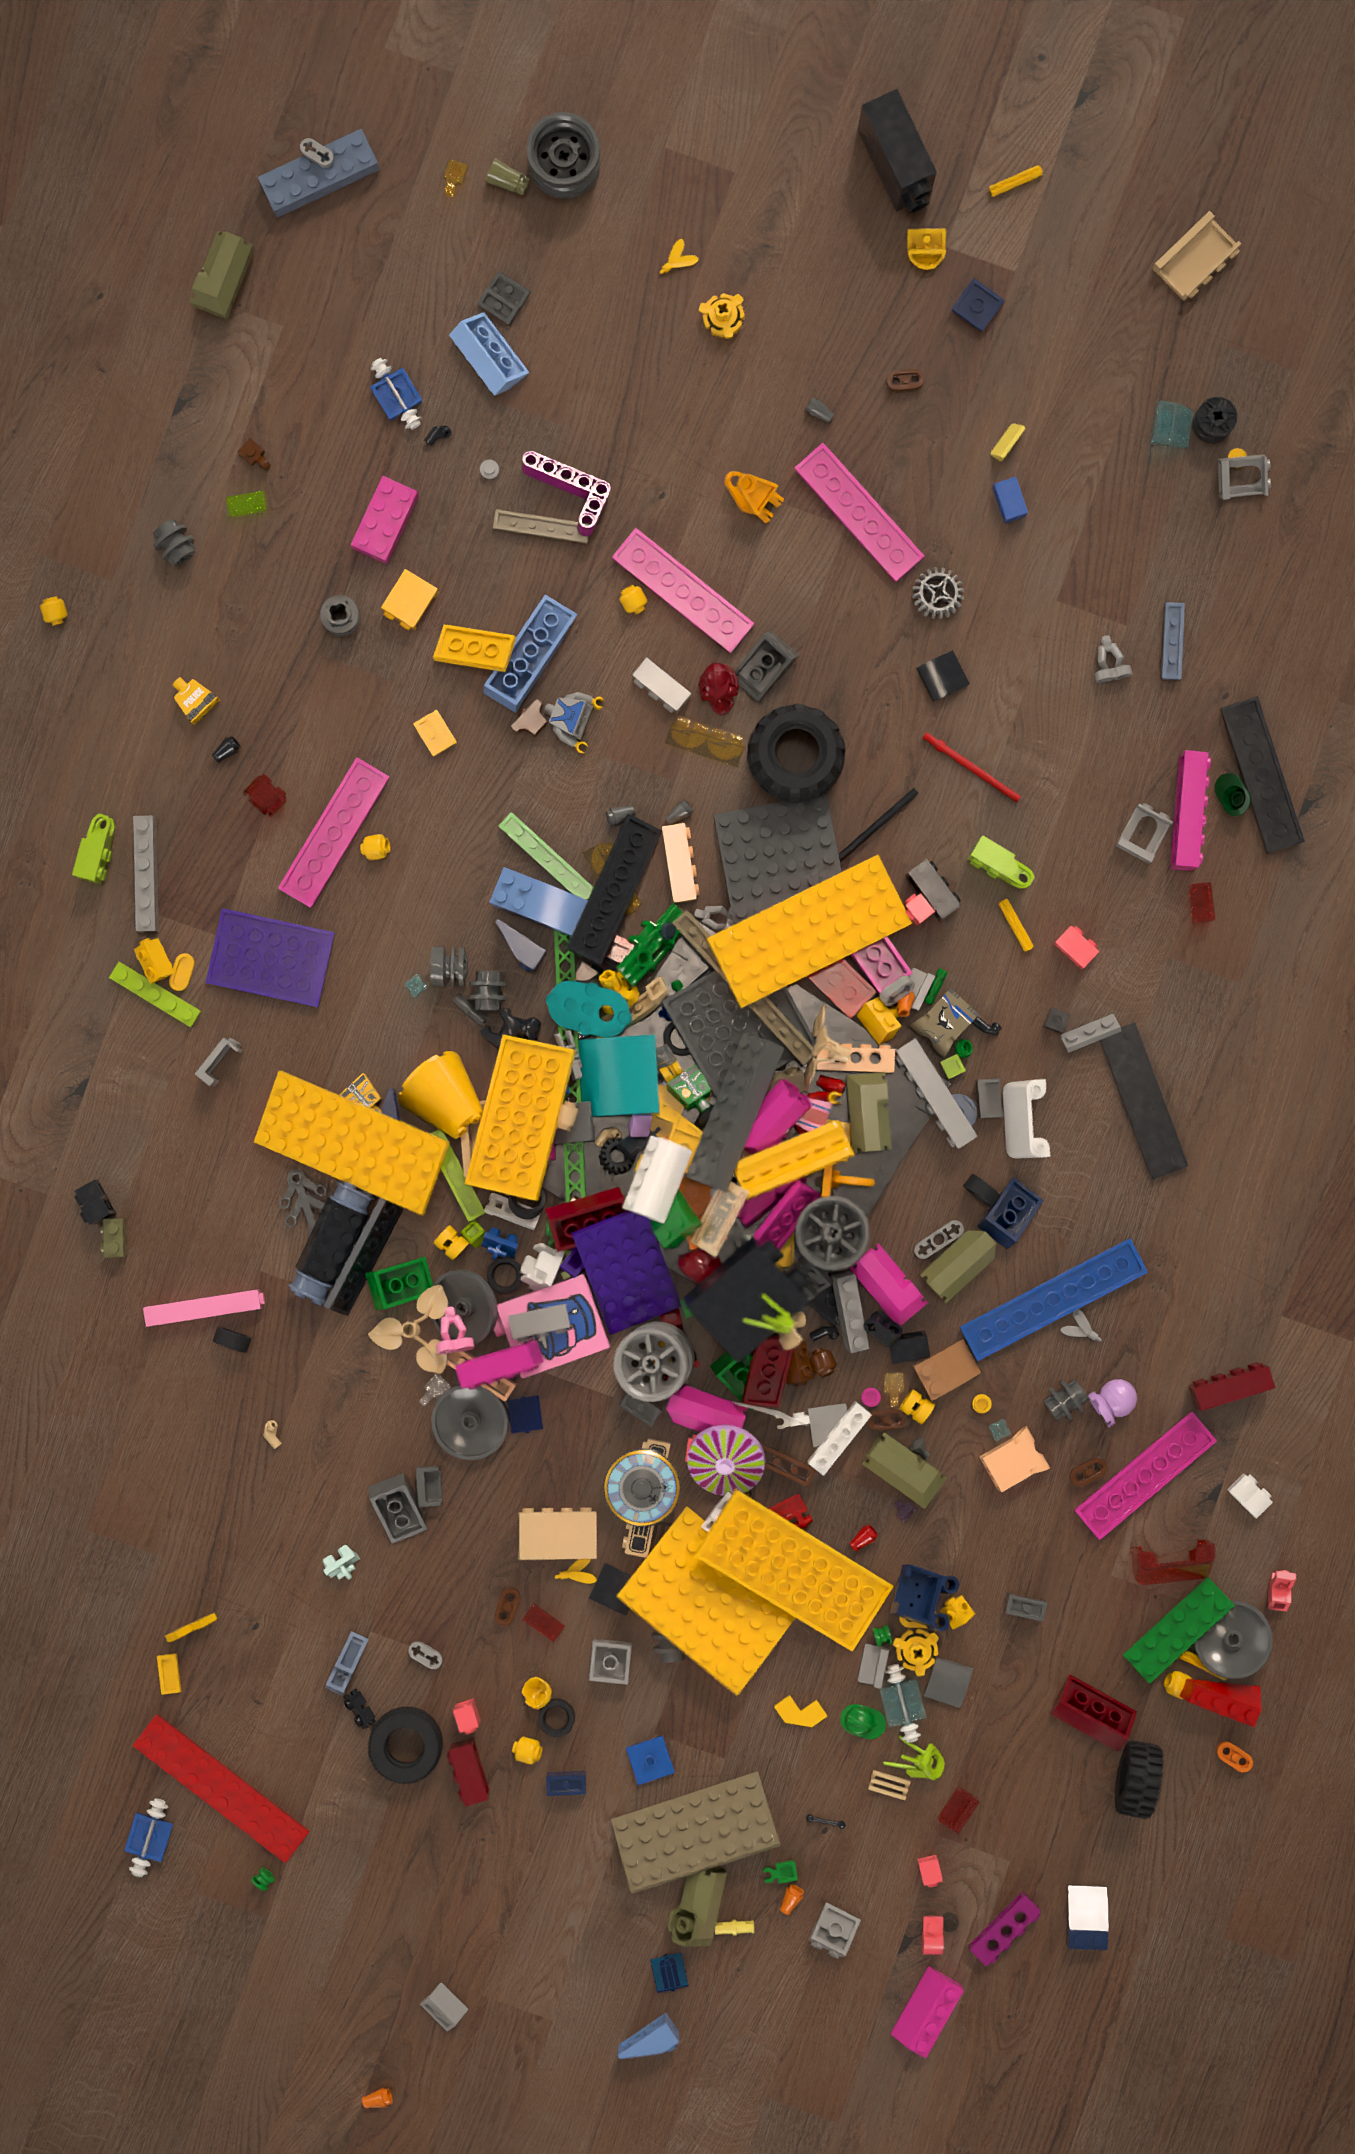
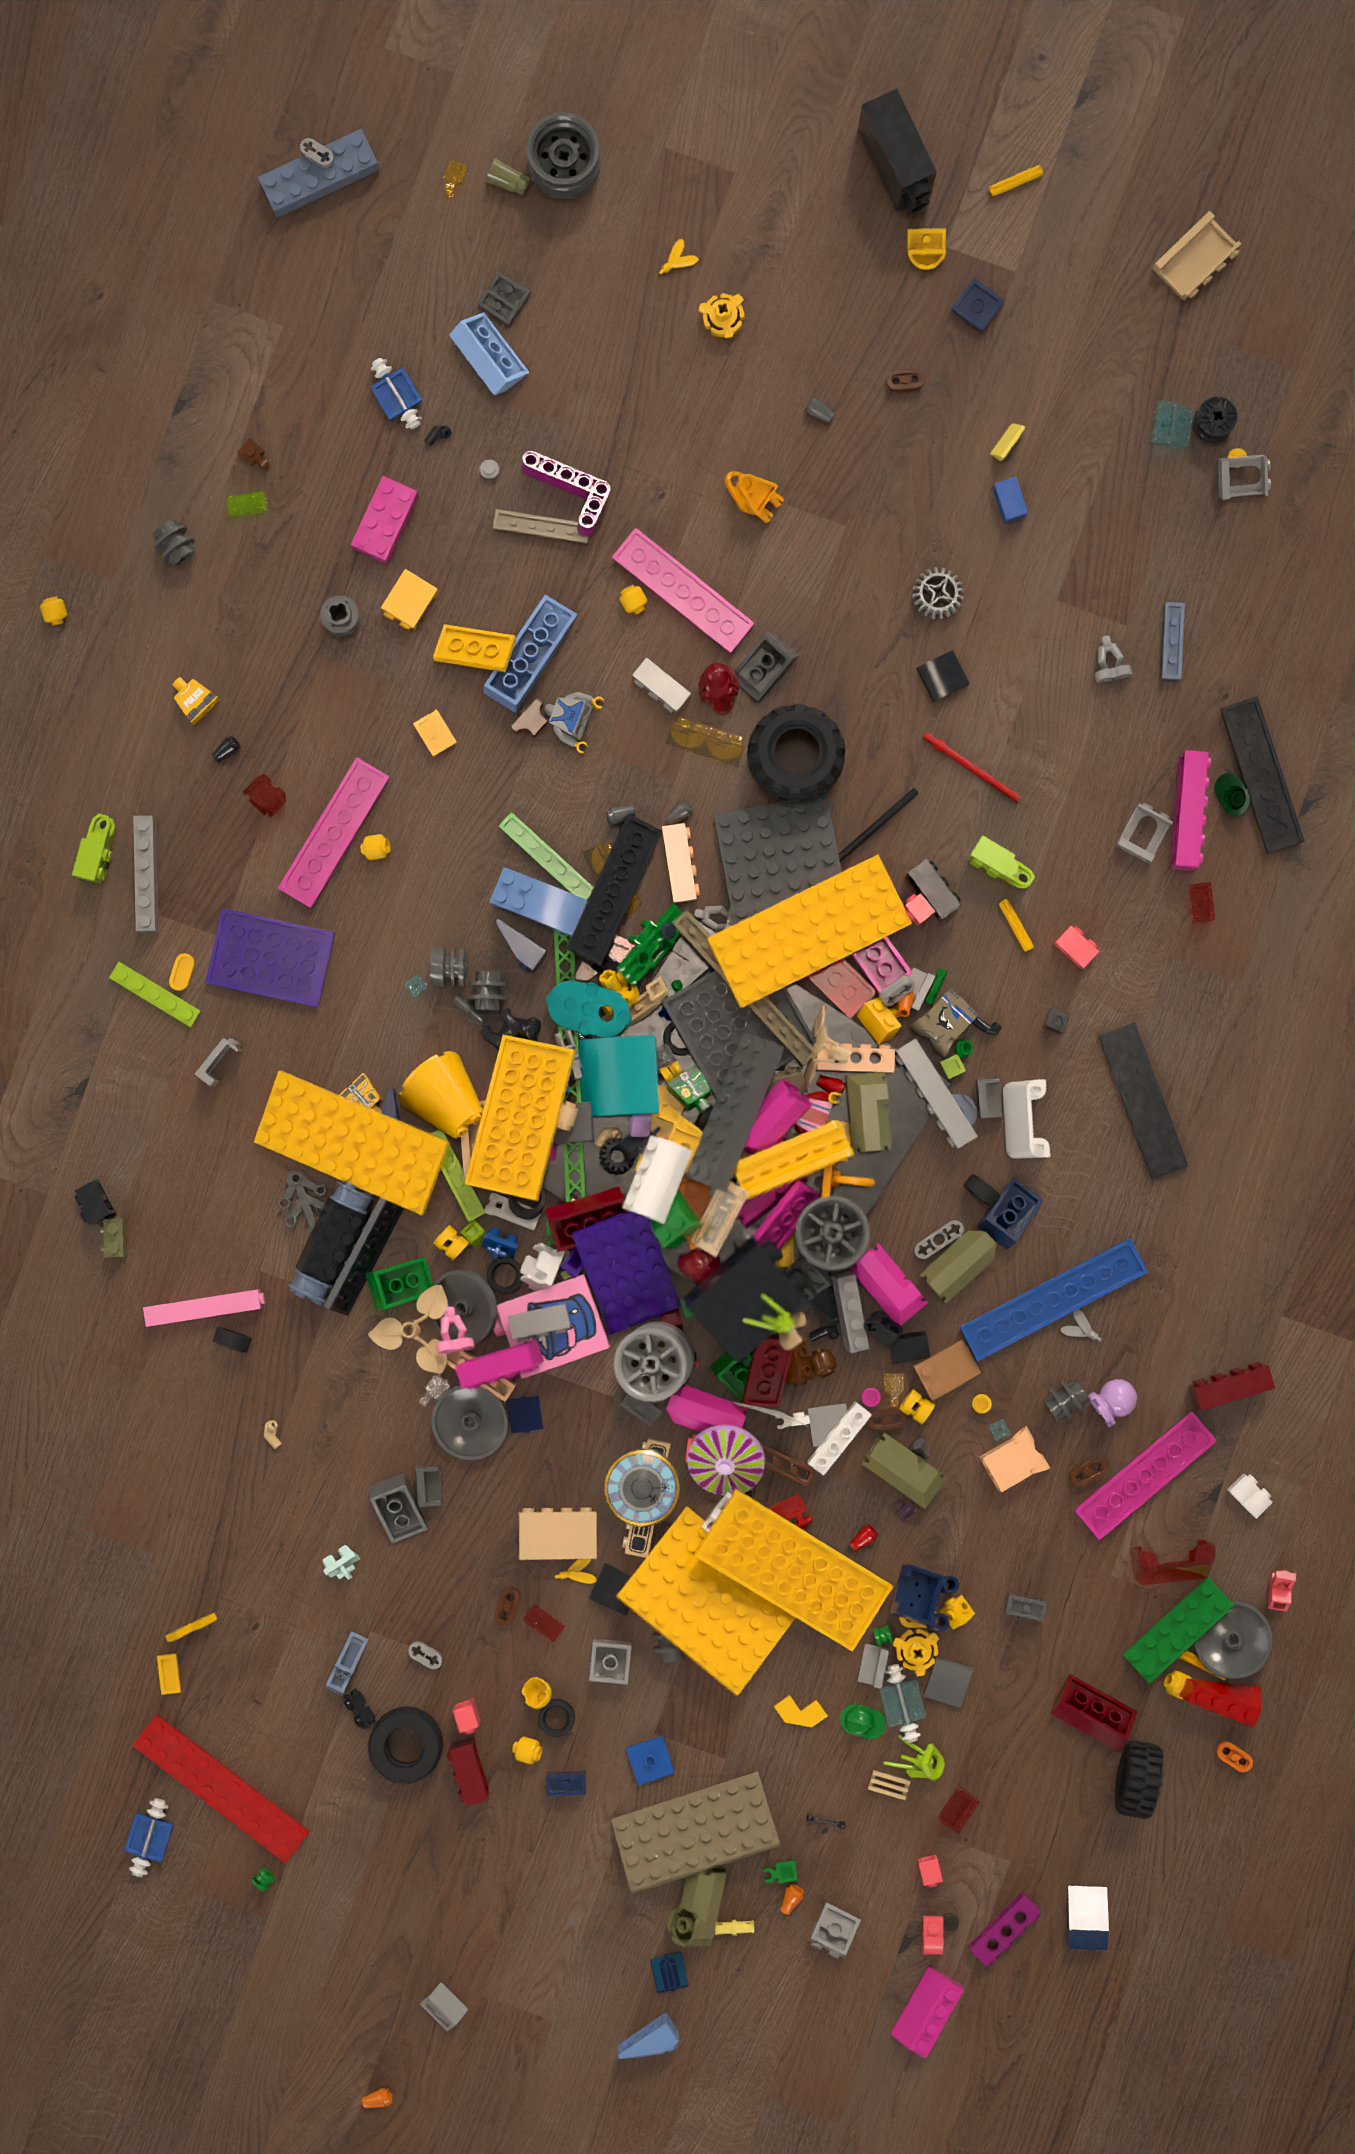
(153, 960): yellow brick -> none
(222, 274): olive brick -> none
(859, 512): dark pink plate -> none
(1090, 1033): light grey plate -> none

